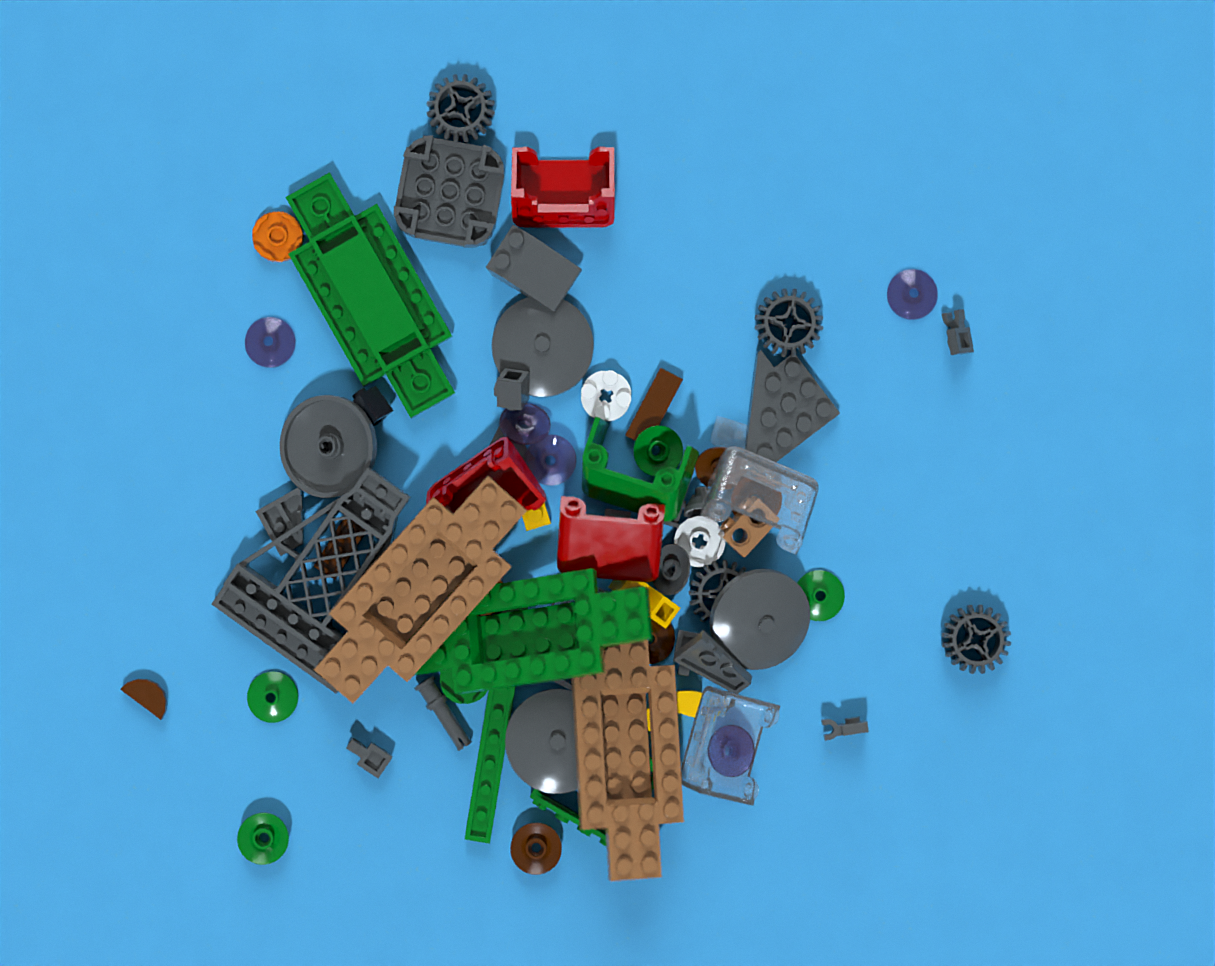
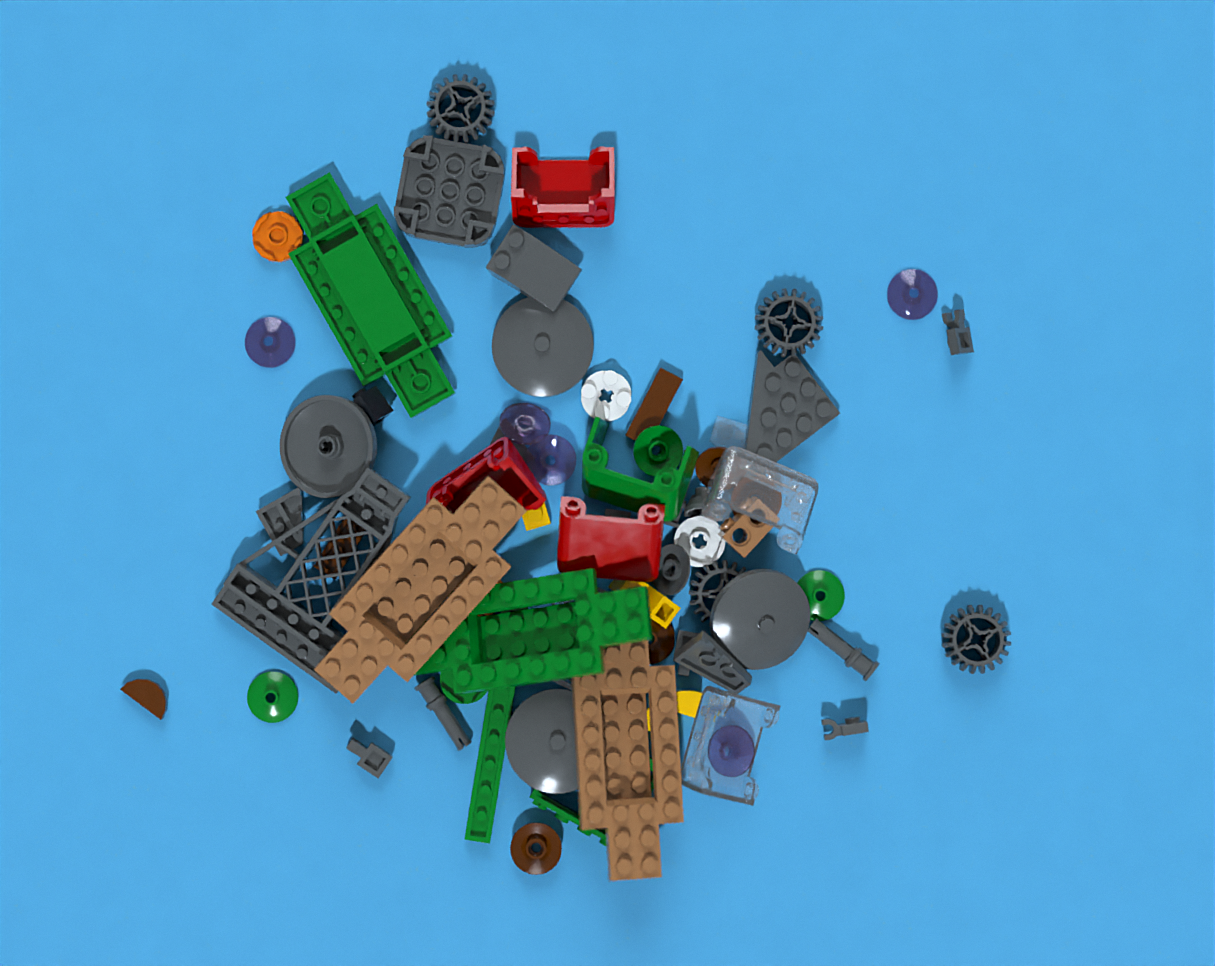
(251, 844): green dish -> none
(512, 389): dark grey brick -> none
(852, 656): none -> dark grey pin

